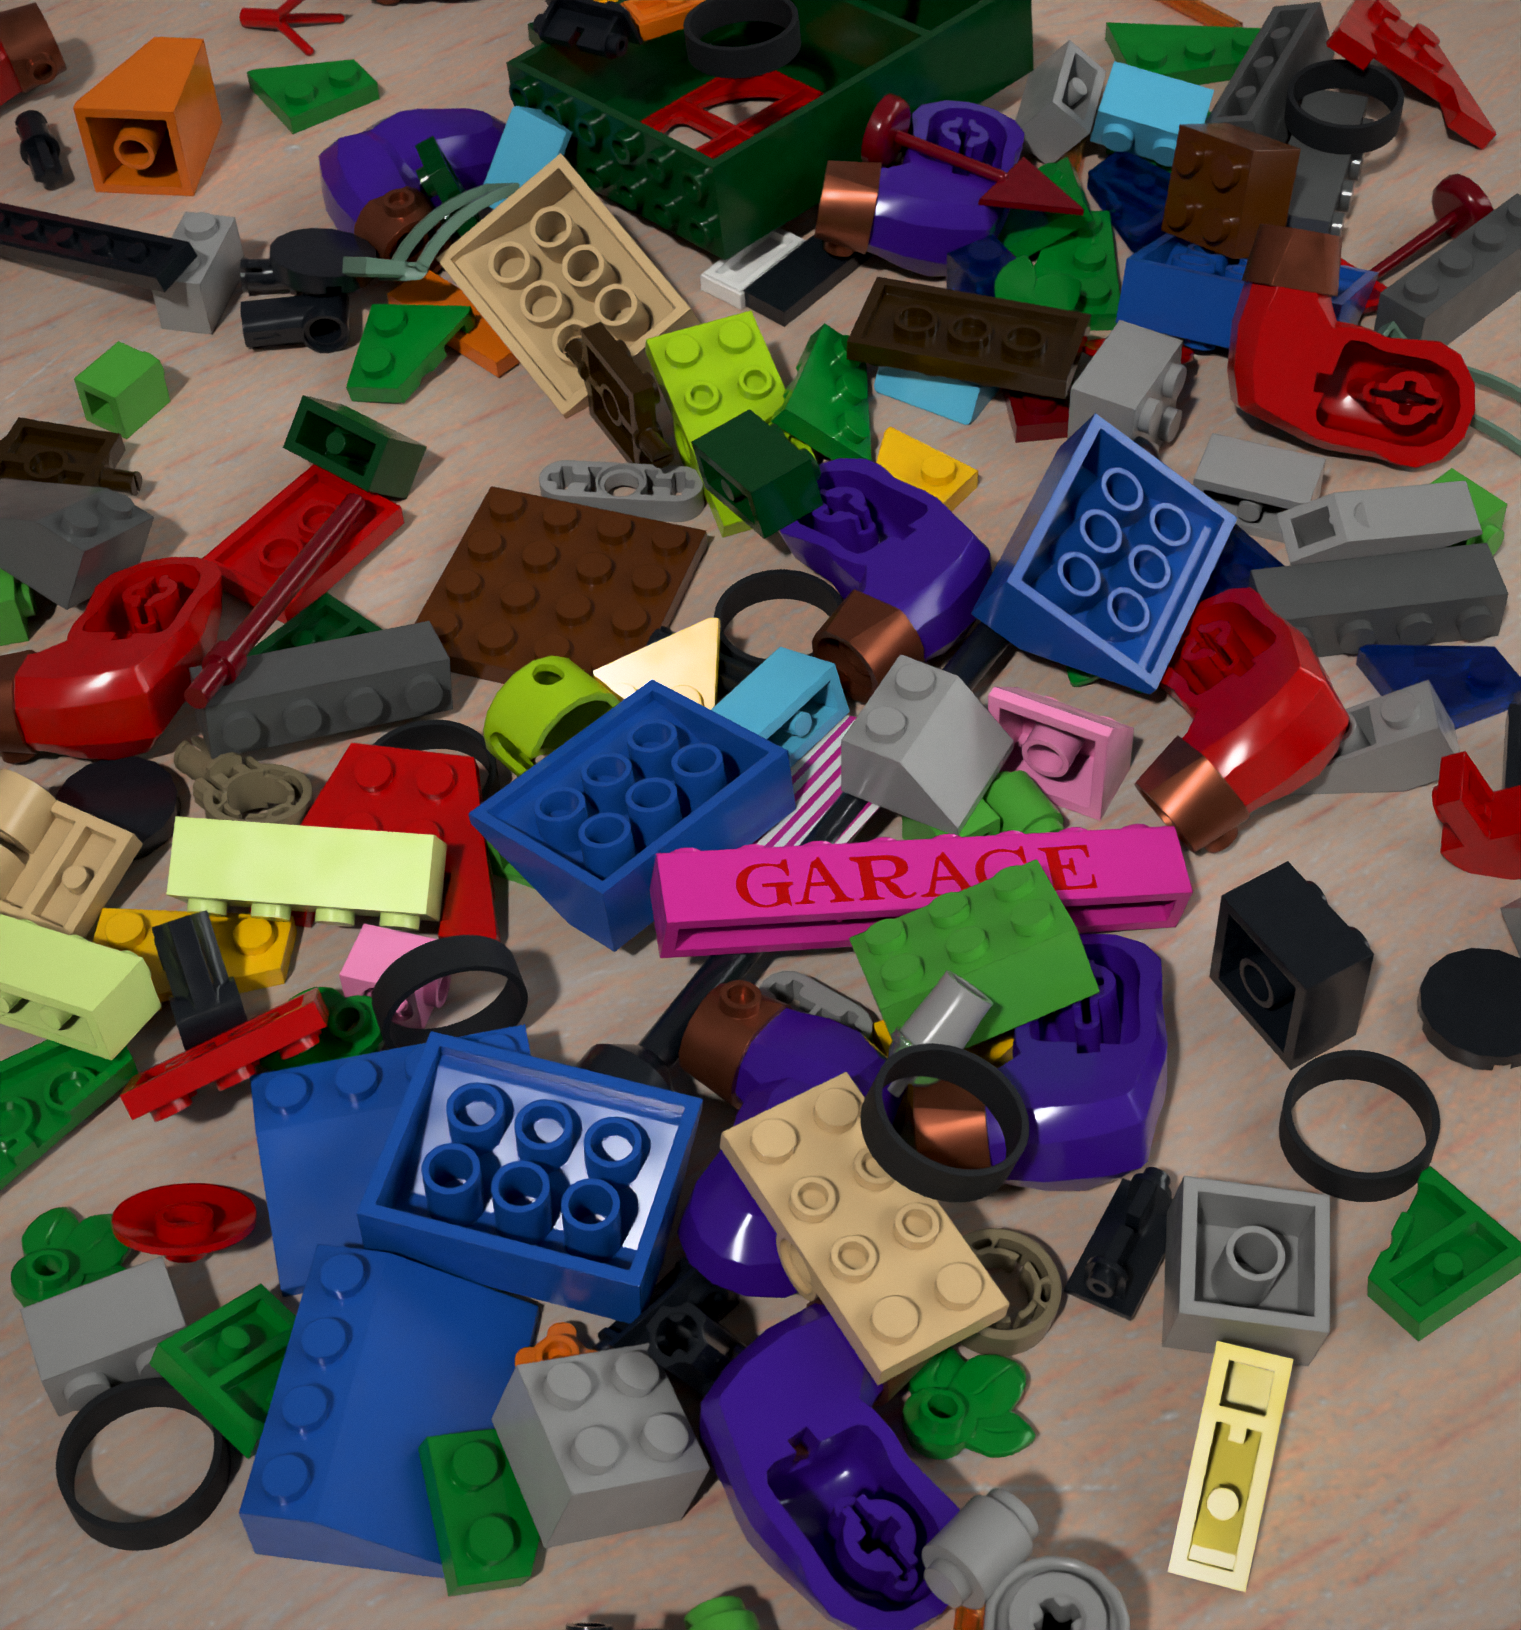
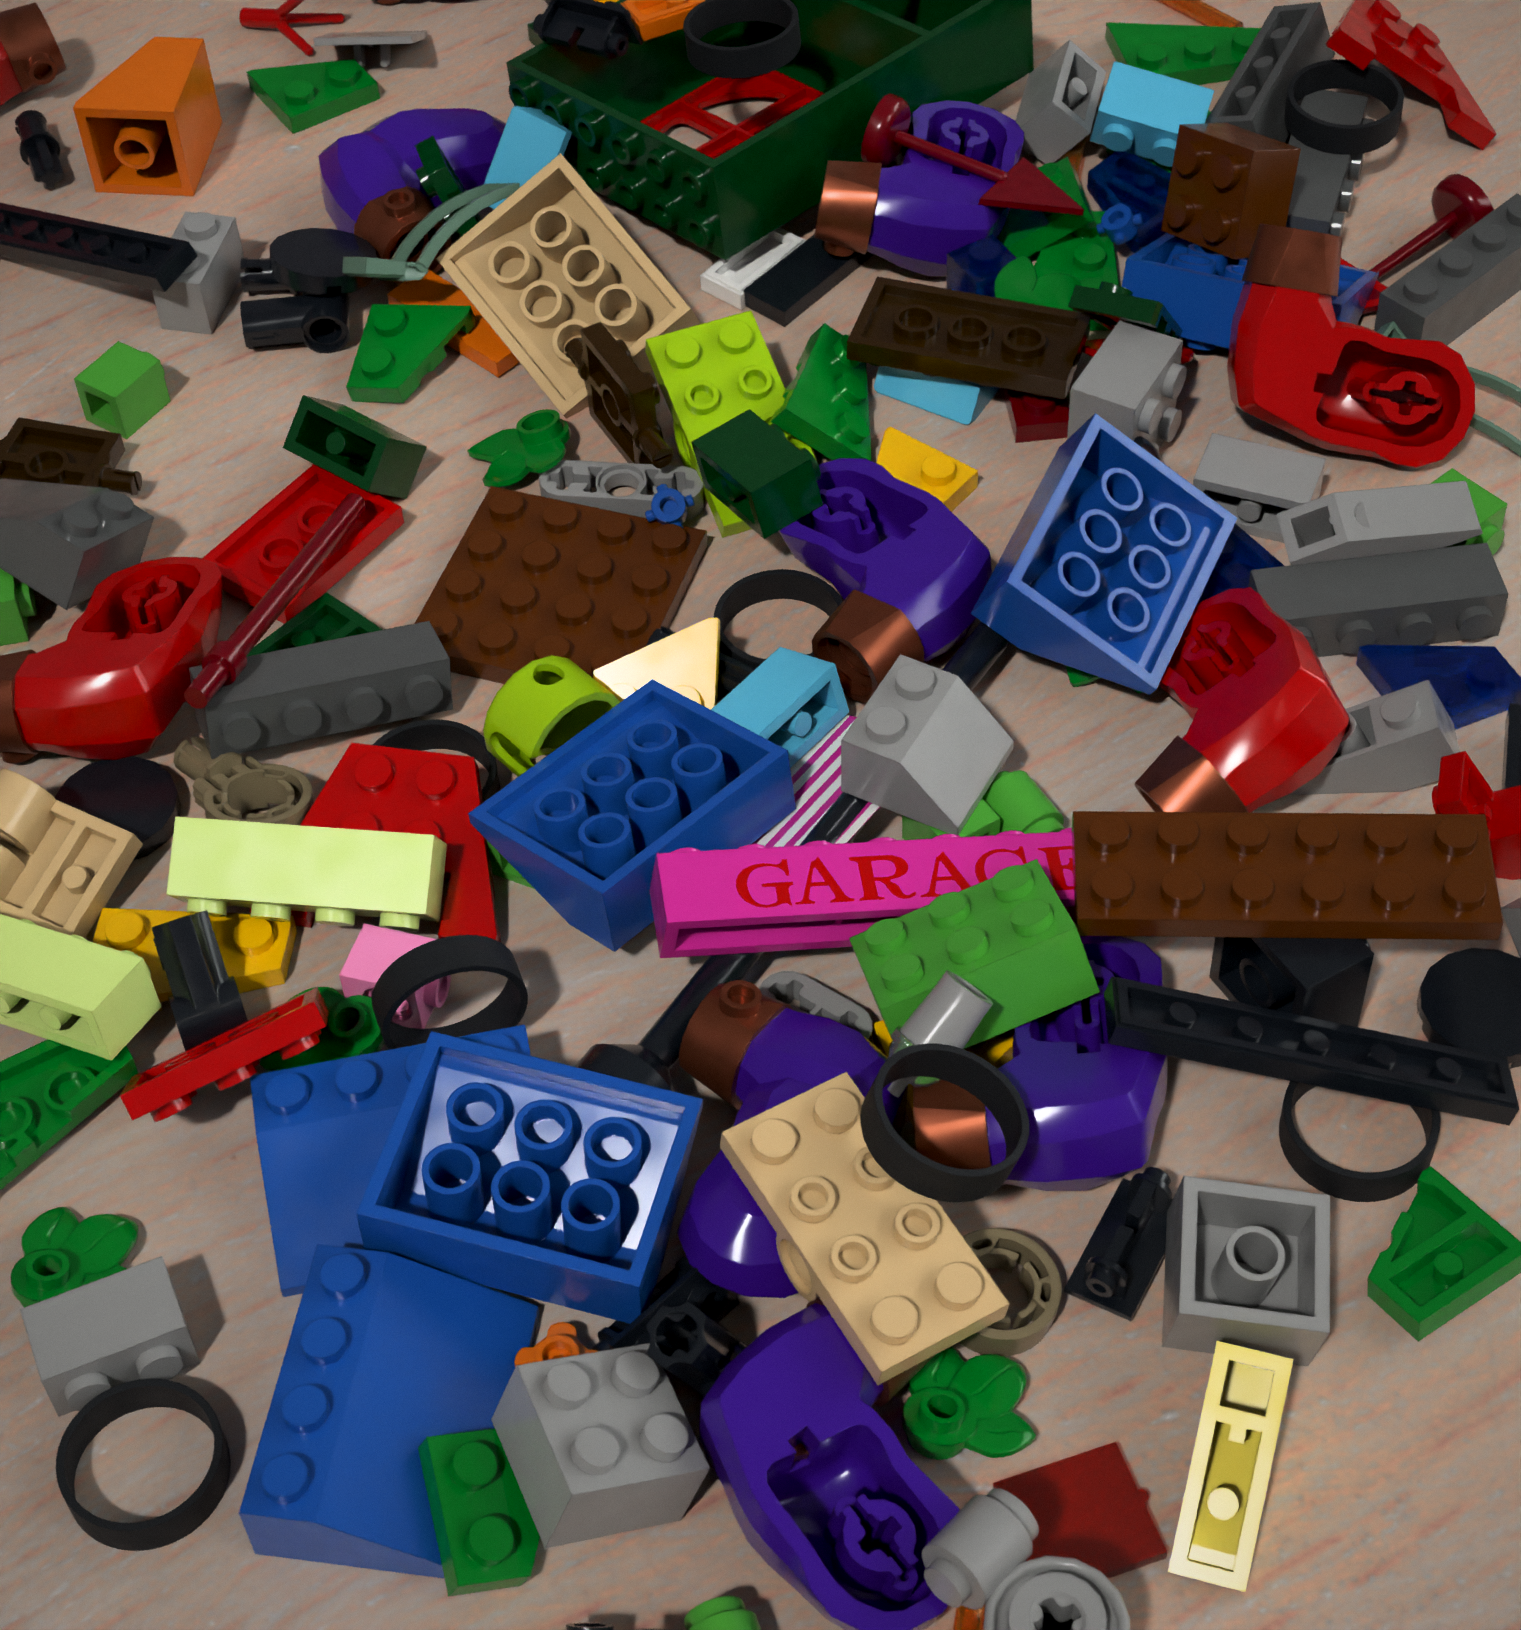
(184, 1220): red dish -> none
(230, 1364): green wing -> none
(359, 39): none -> light grey piece
(530, 447): none -> green plate
(669, 506): none -> blue piece
(1064, 749): bright pink slope -> none
(1090, 1512): none -> clear red piece
(1116, 303): none -> dark green wing
(1119, 224): none -> blue piece
(1284, 875): none -> reddish brown plate
(1309, 1050): none -> black tile

